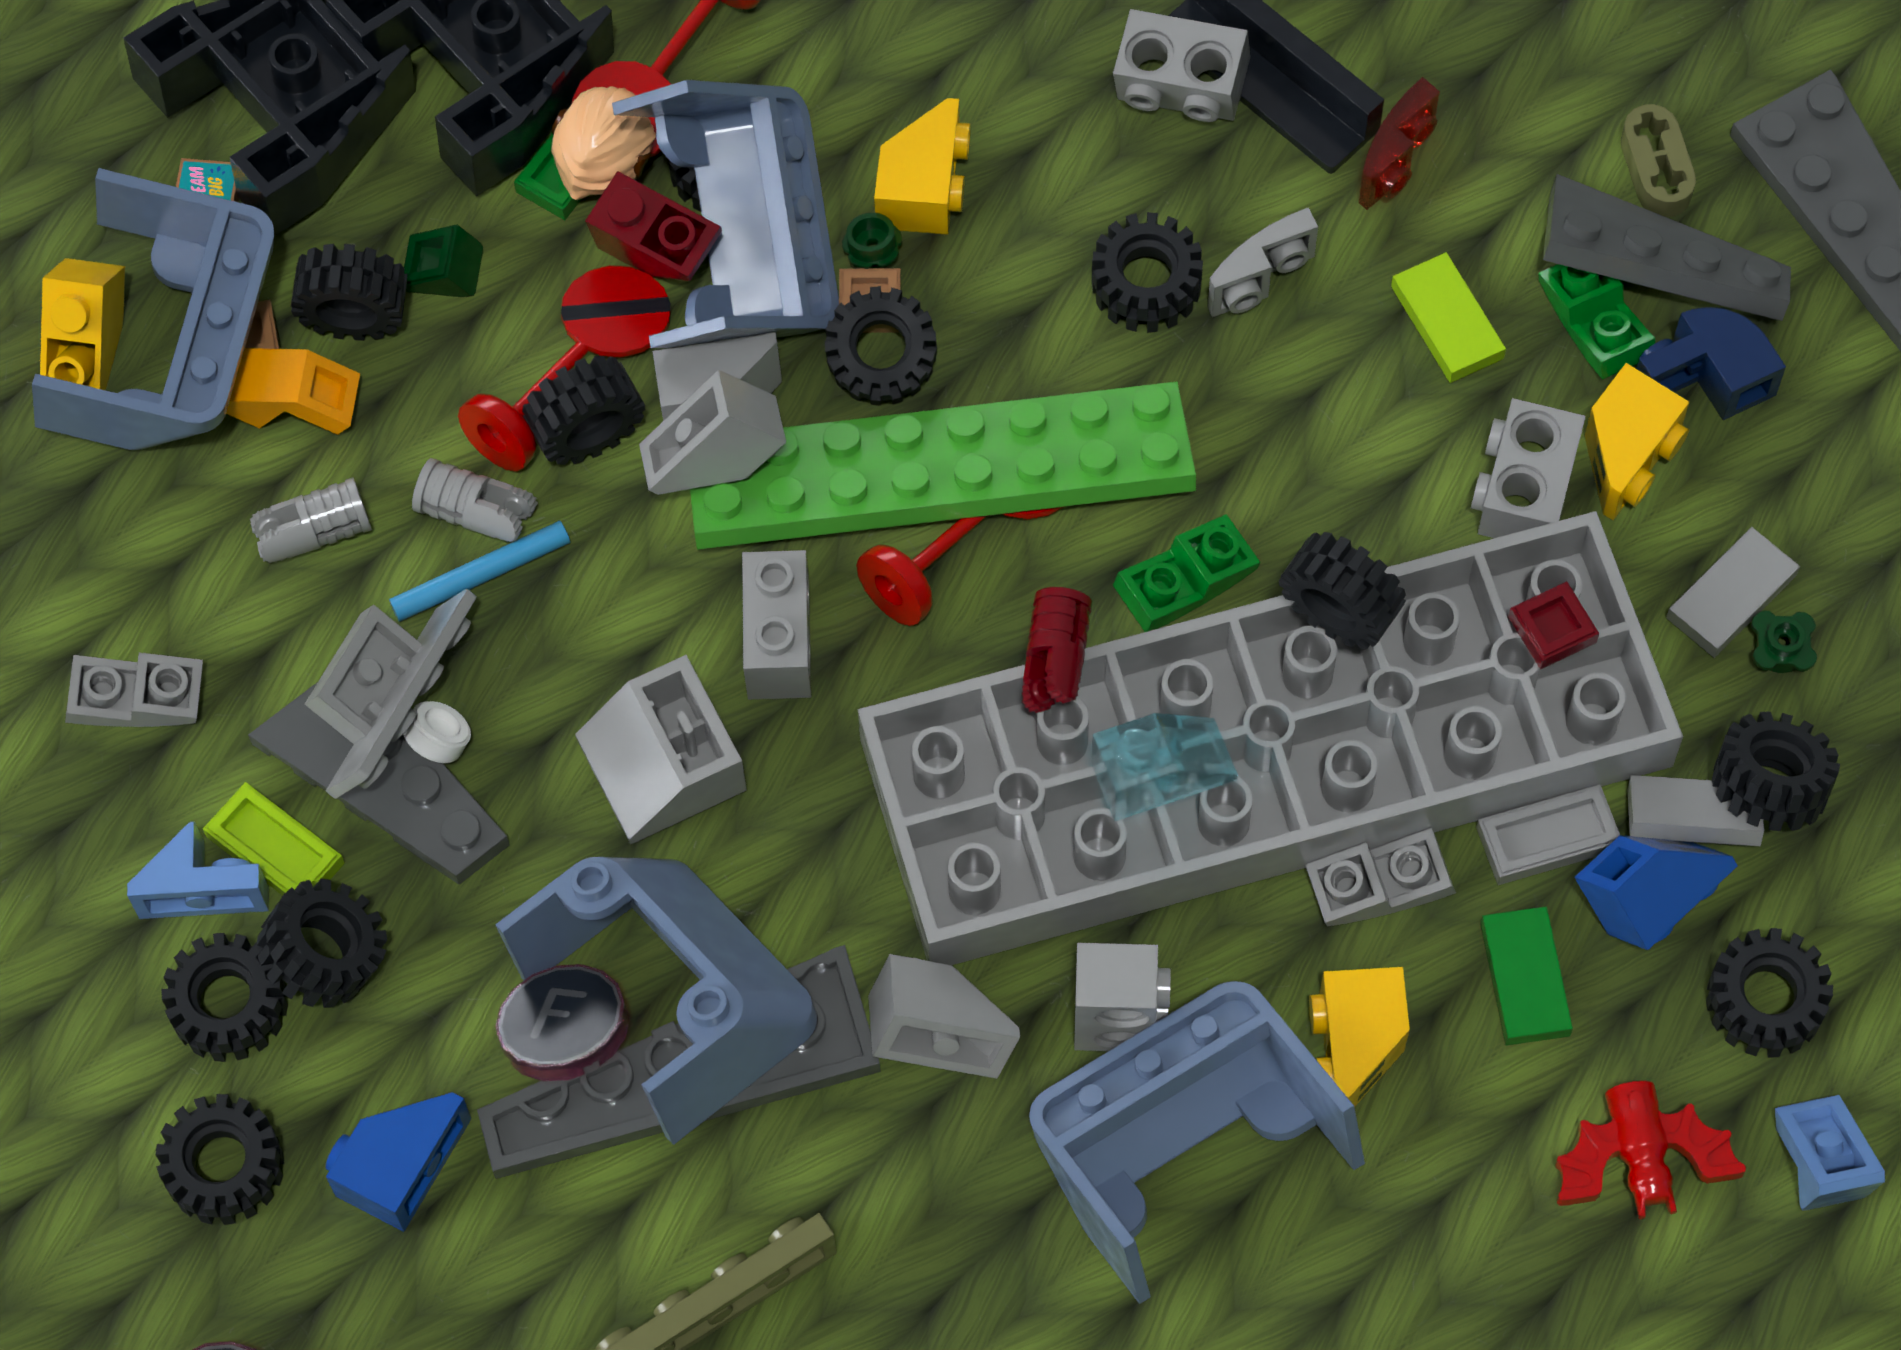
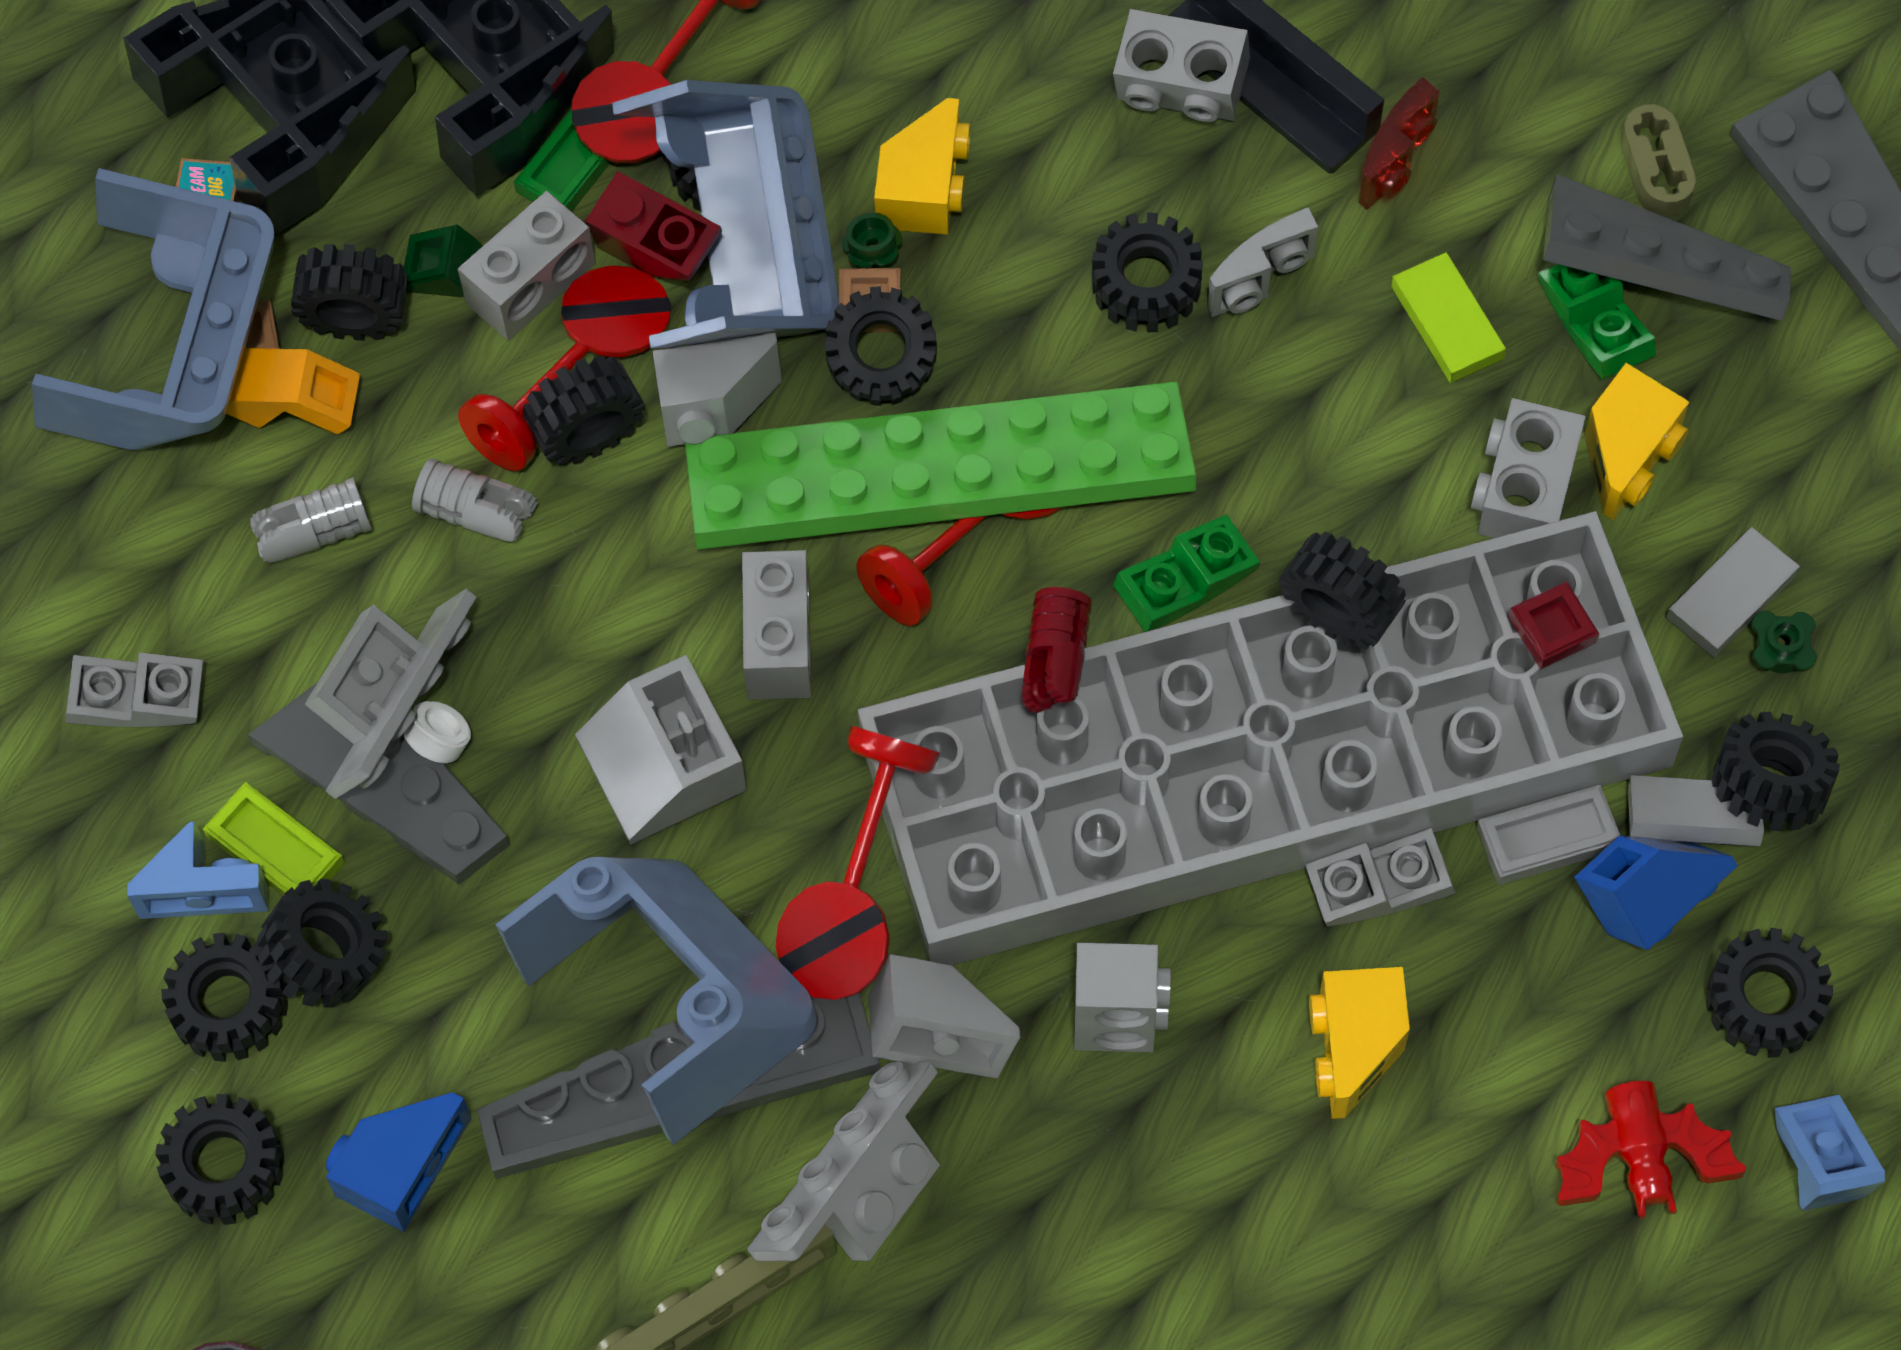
(81, 321): yellow slope -> none
(479, 571): dark azure bar -> none
(527, 265): none -> light grey brick
(562, 1022): black tile -> none
(595, 143): light nougat hair -> none
(713, 436): light grey slope -> none
(834, 931): none -> red piece
(860, 1177): none -> light grey bracket
(1159, 761): clear light blue slope -> none
(1169, 1092): sand blue windscreen -> none
(1526, 976): green tile -> none
(1720, 353): dark blue brick -> none

